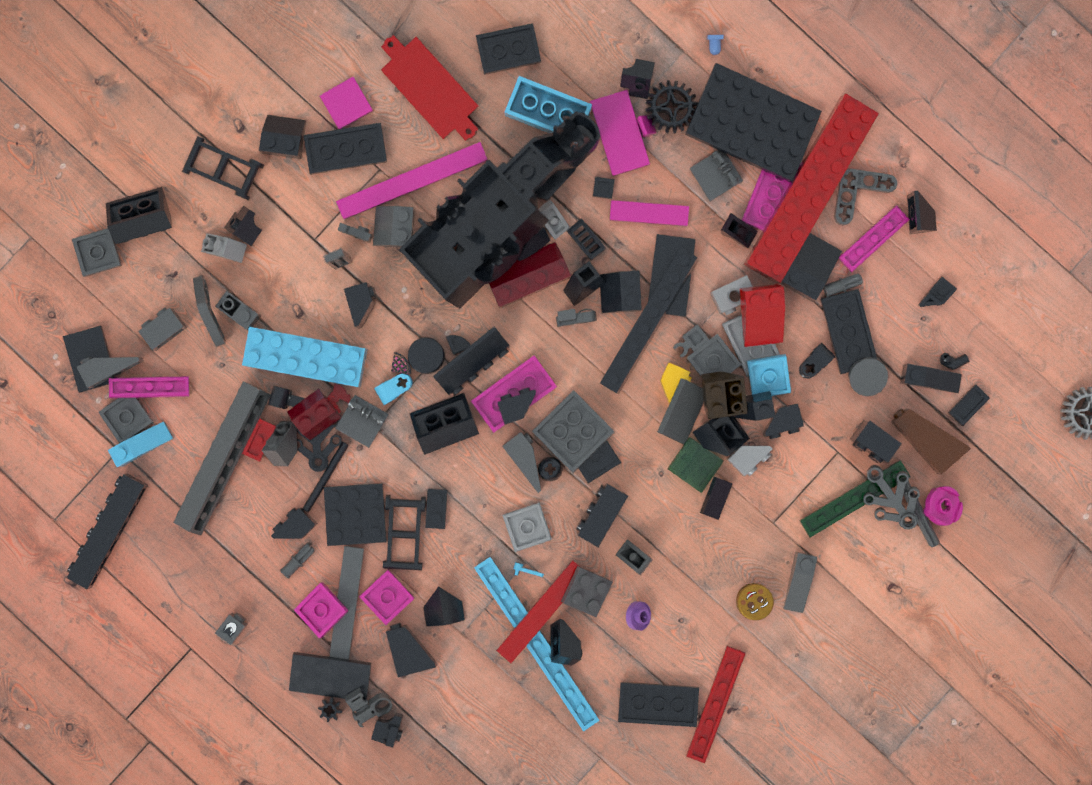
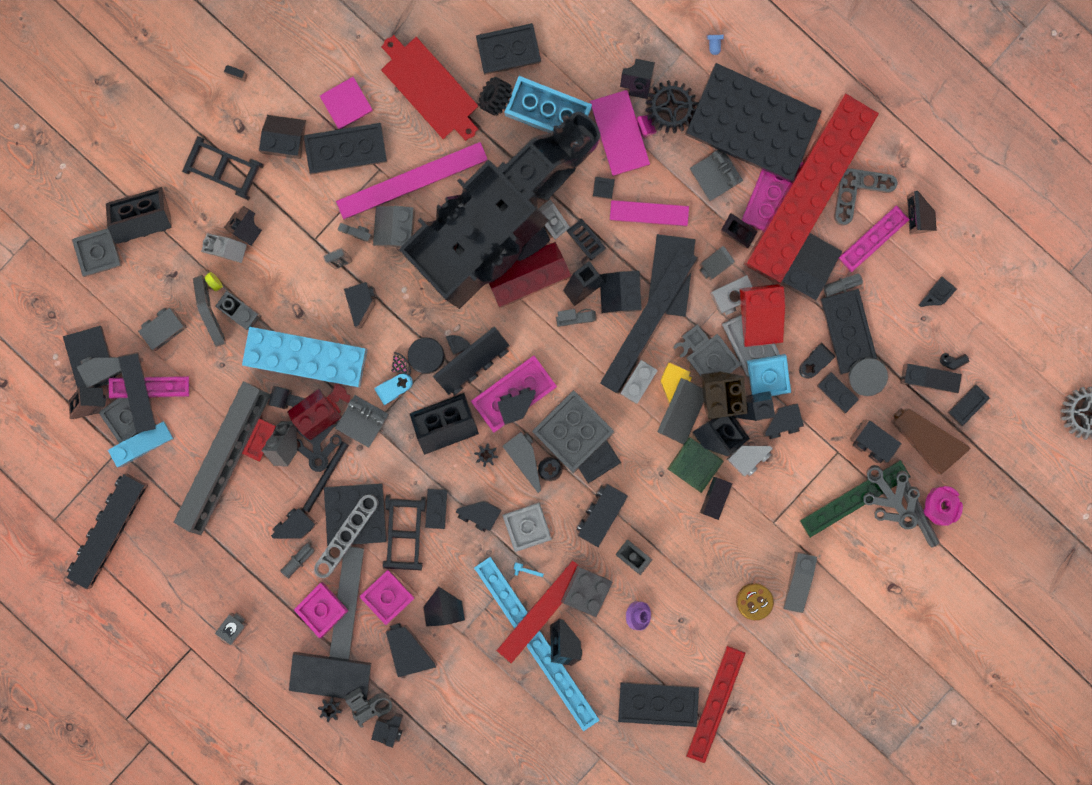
(86, 402): none -> black slope
(137, 392): none -> black tile
(213, 281): none -> neon yellow tile
(235, 73): none -> black tile
(338, 542): none -> light grey beam
(481, 458): none -> black gear
(481, 513): none -> black slope
(495, 96): none -> black tyre
(638, 382): none -> light grey brick
(716, 263): none -> dark grey slope
(837, 392): none -> black plate

